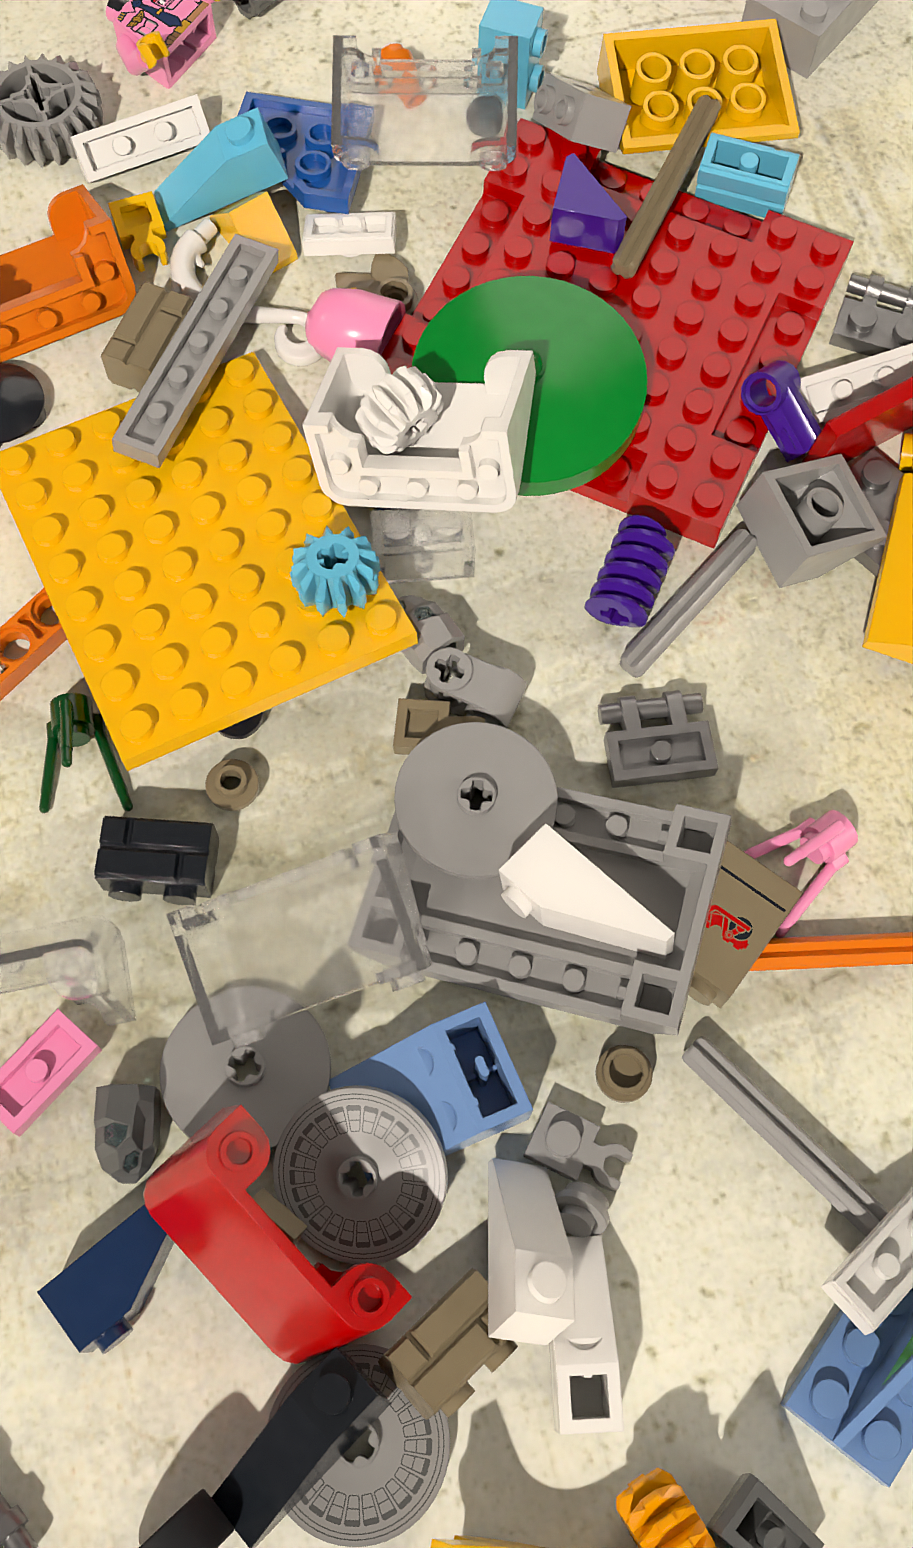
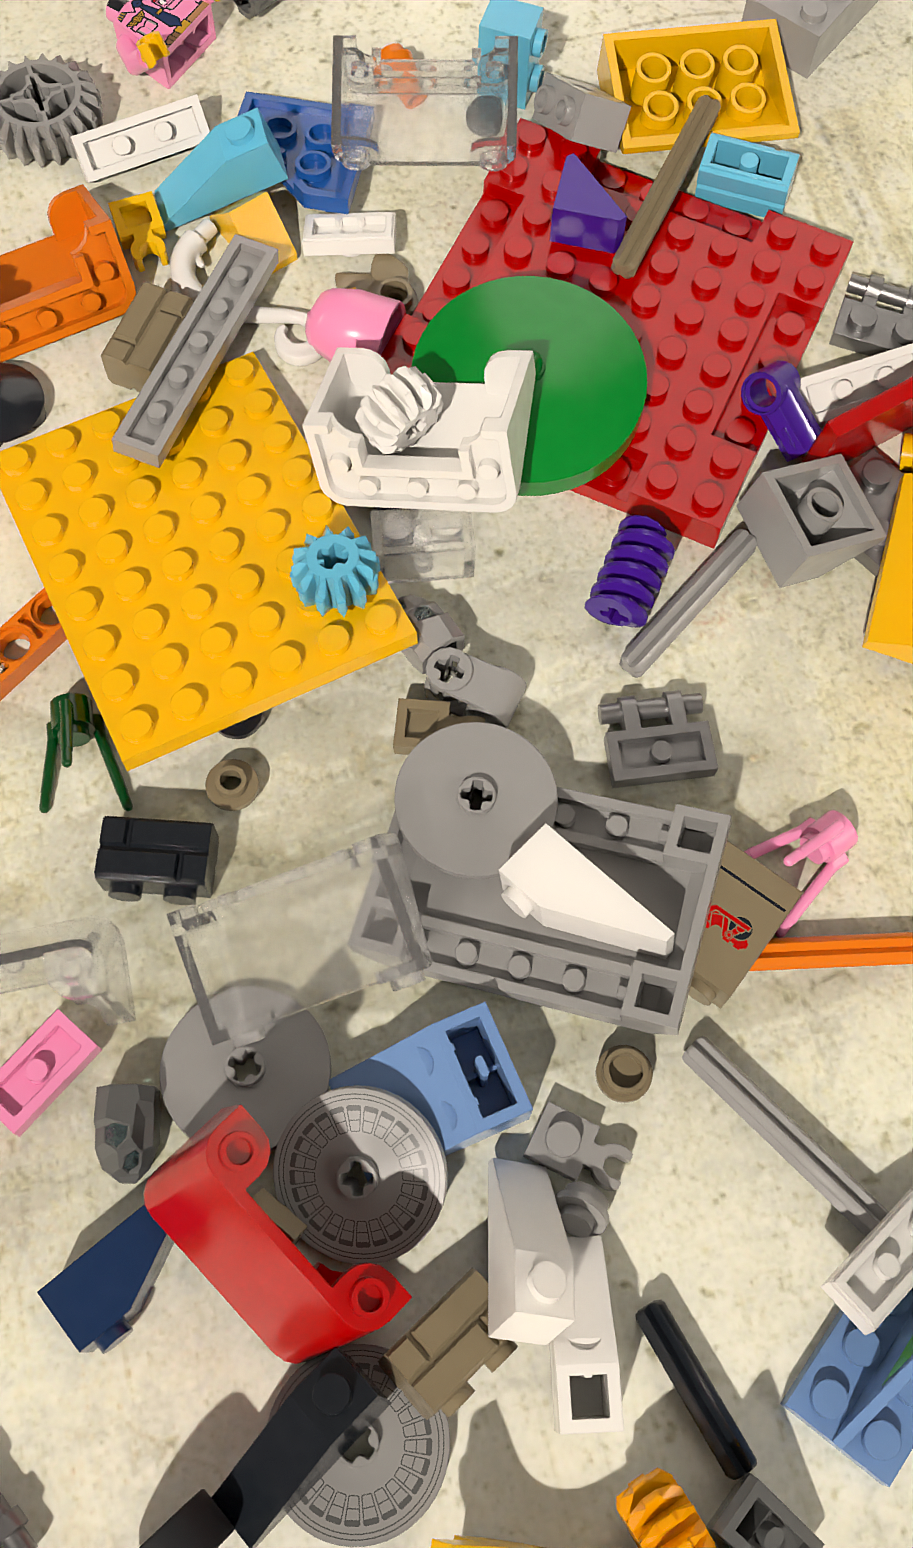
(696, 1390): none -> black axle

